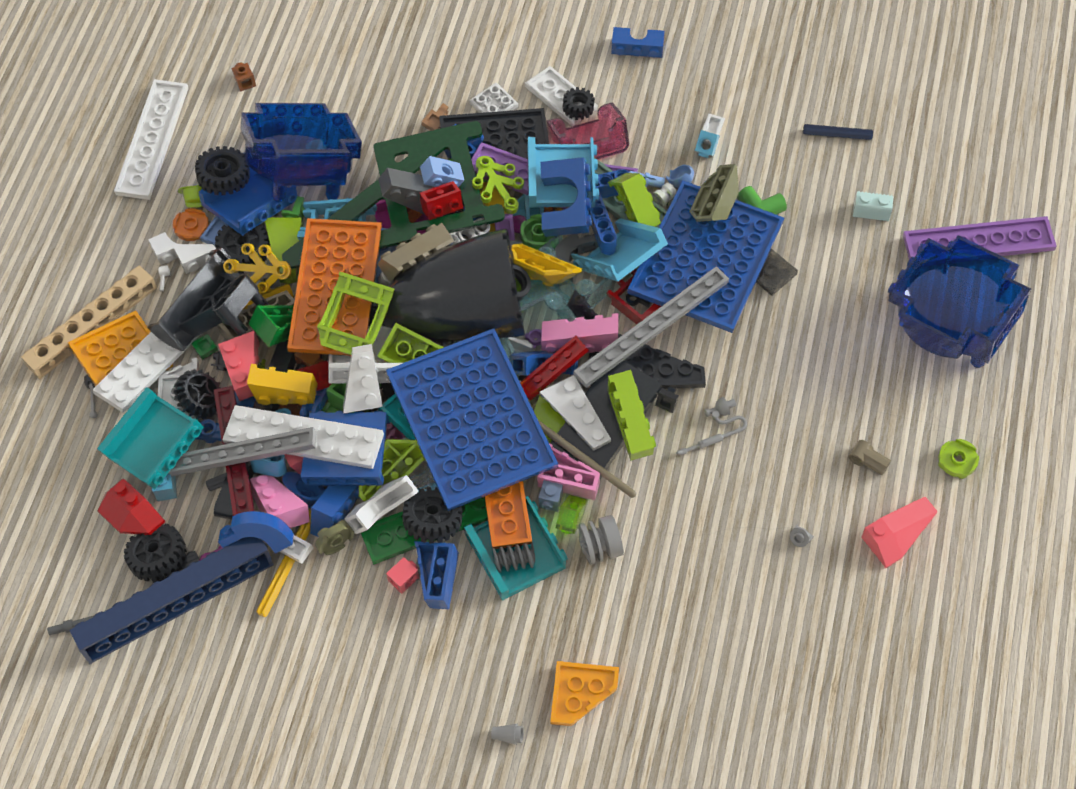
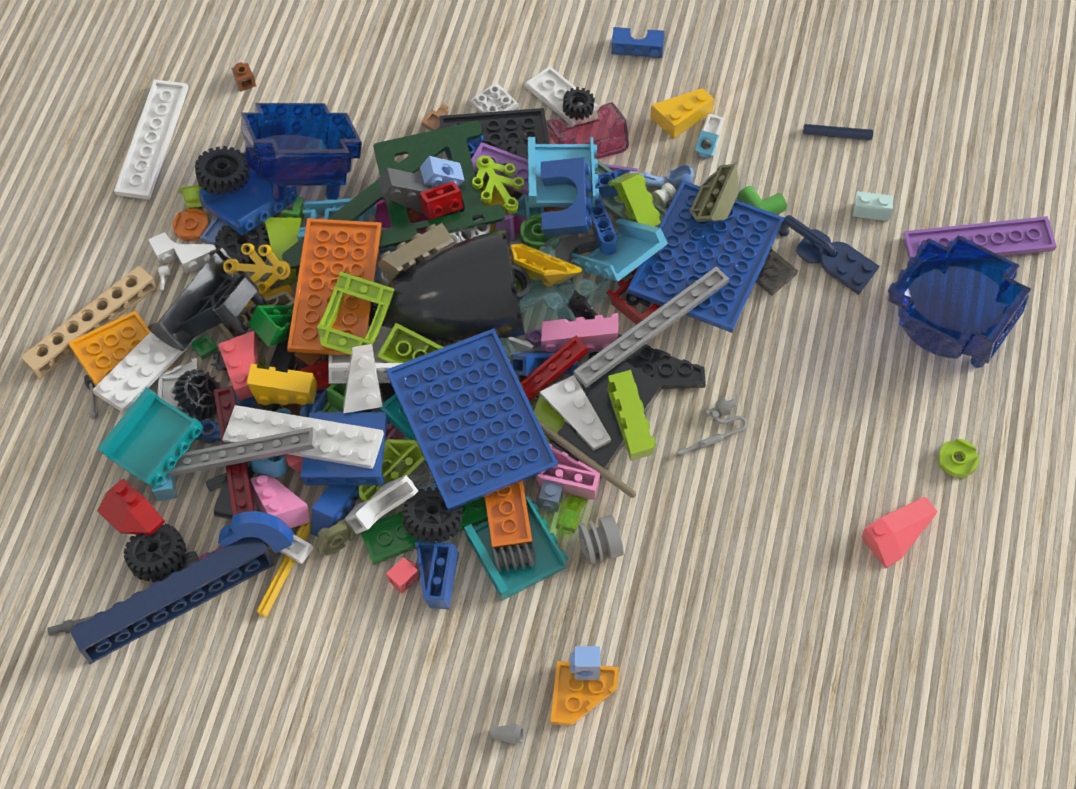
(306, 493): blue piece -> none
(585, 662): none -> light blue brick
(667, 399): black tile -> none
(682, 111): none -> yellow wedge
(800, 536): light grey plate -> none
(847, 267): none -> dark blue plate
(865, 455): dark tan piece -> none

